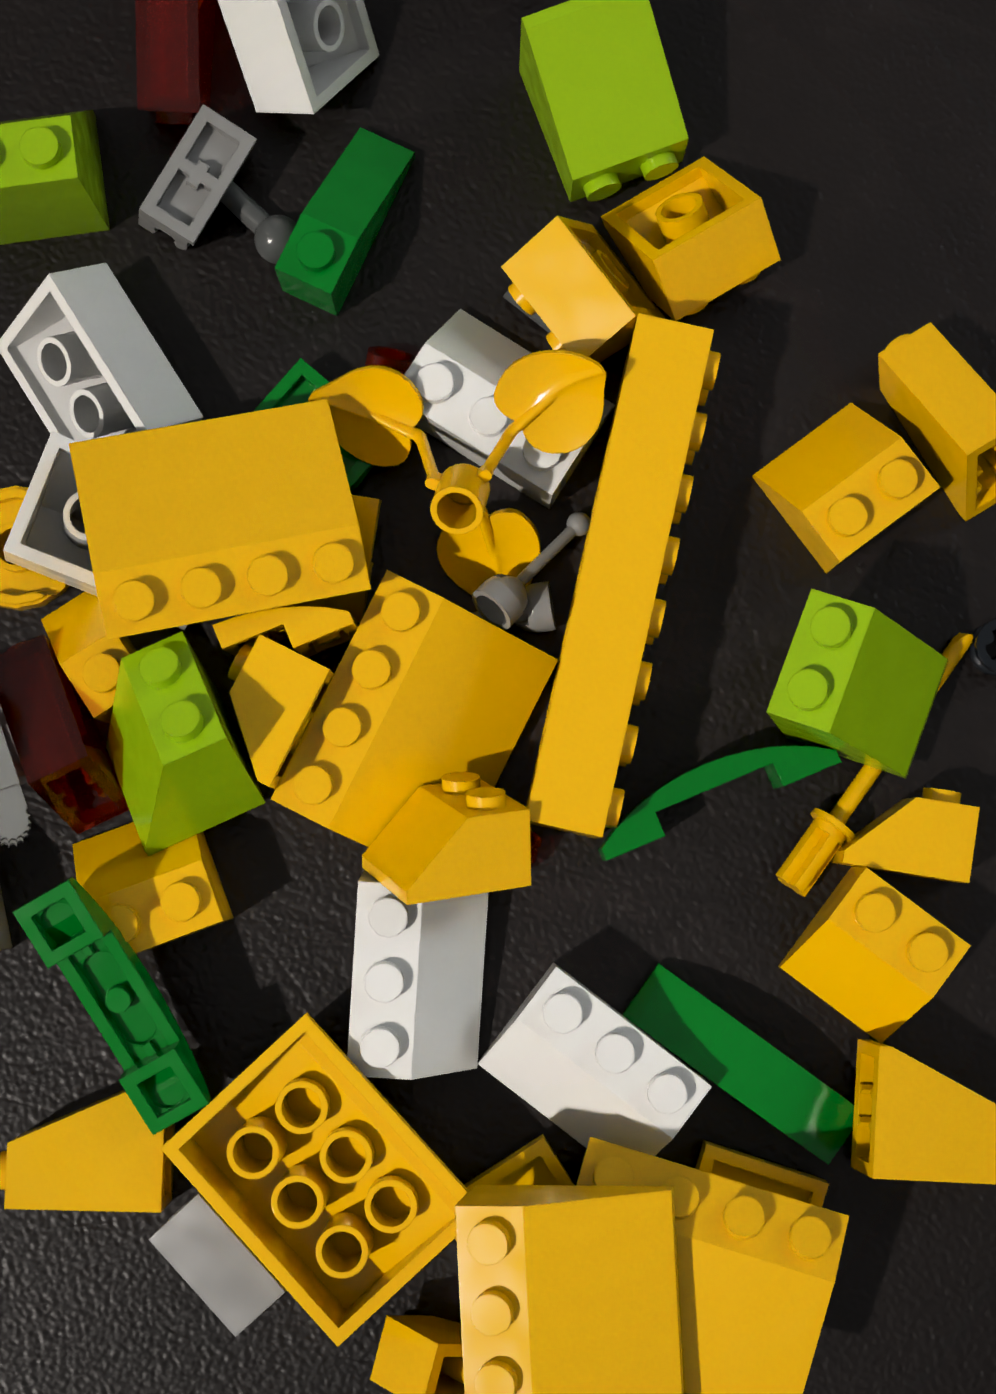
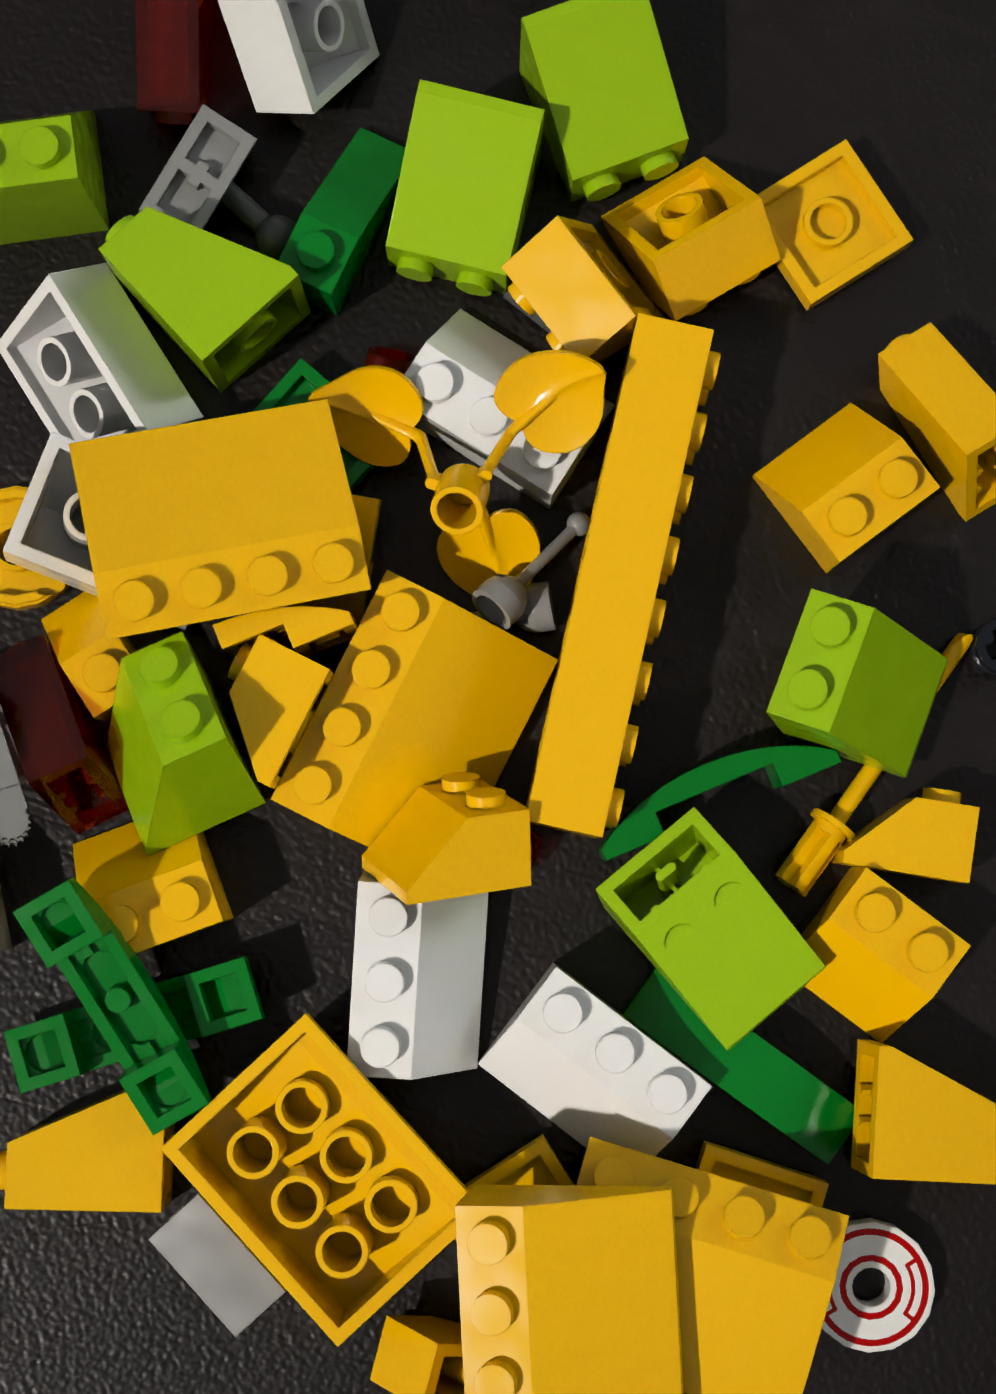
(73, 1045): none -> green slope
(205, 291): none -> lime slope
(464, 187): none -> lime slope
(710, 928): none -> lime slope
(831, 225): none -> yellow plate
(906, 1296): none -> white tile

